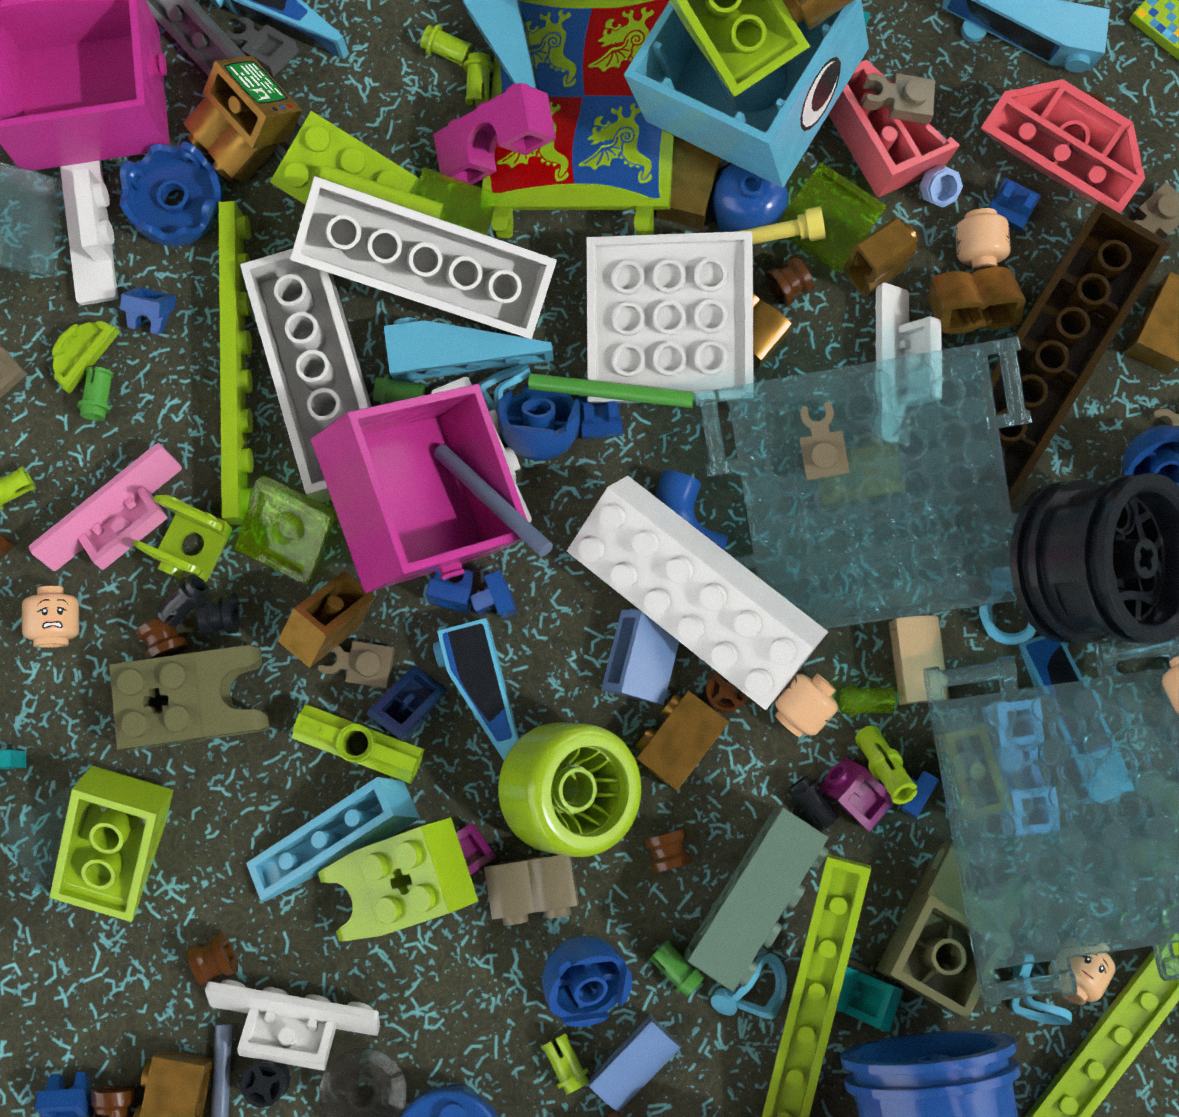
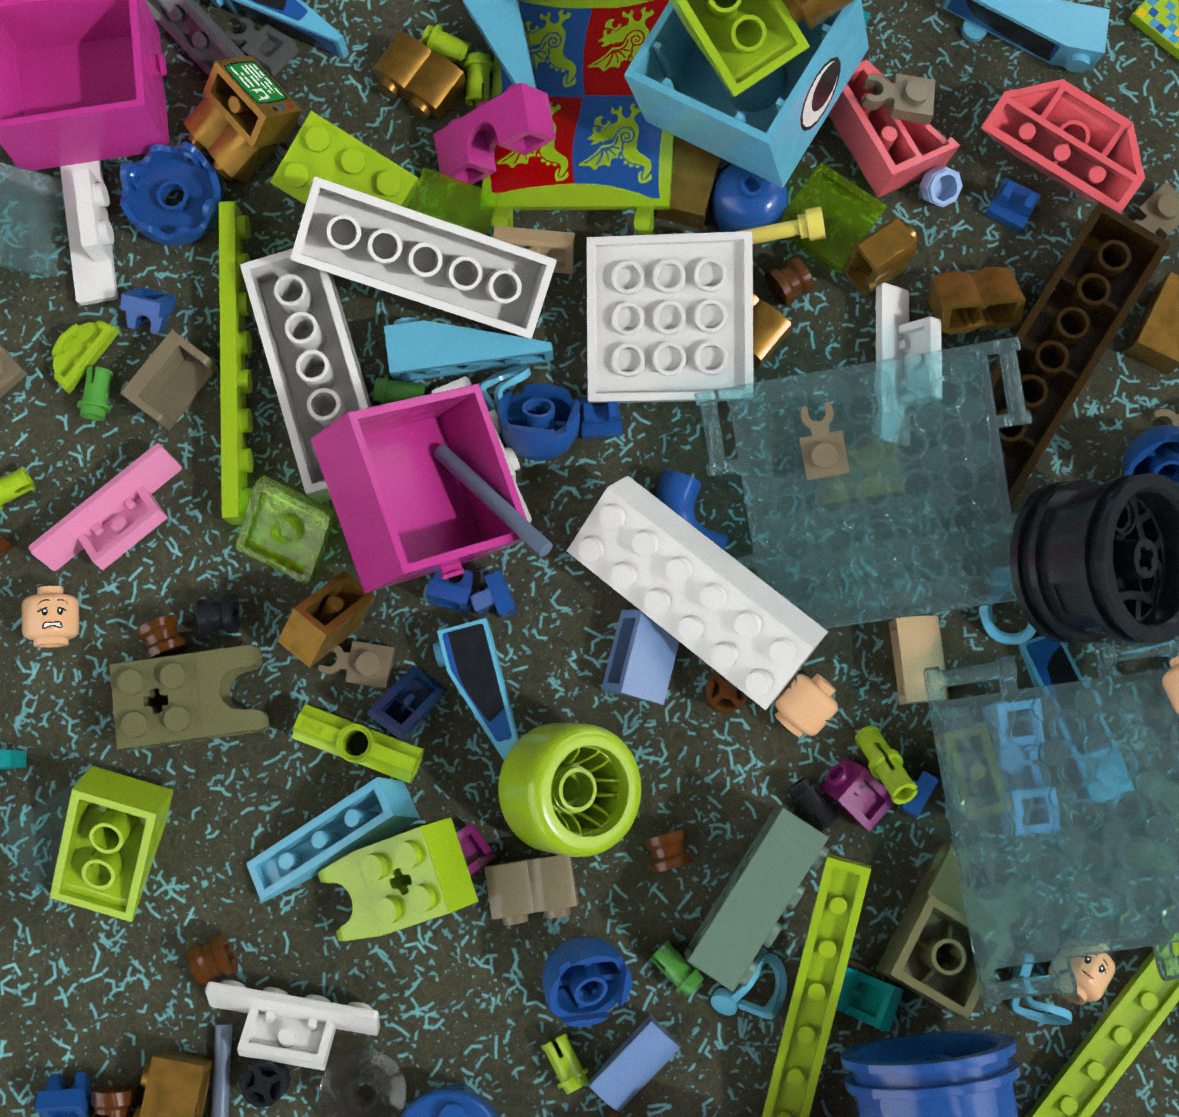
(170, 380): none -> dark tan panel
(186, 522): lime piece -> none
(189, 593): black pin -> none
(382, 191): lime bar -> none
(419, 76): none -> pearl gold brick
(545, 242): none -> tan plate
(611, 390): bright green bar -> none
(681, 739): pearl gold brick -> none
(866, 700): clear neon green pin -> none
(982, 239): light nougat head -> none

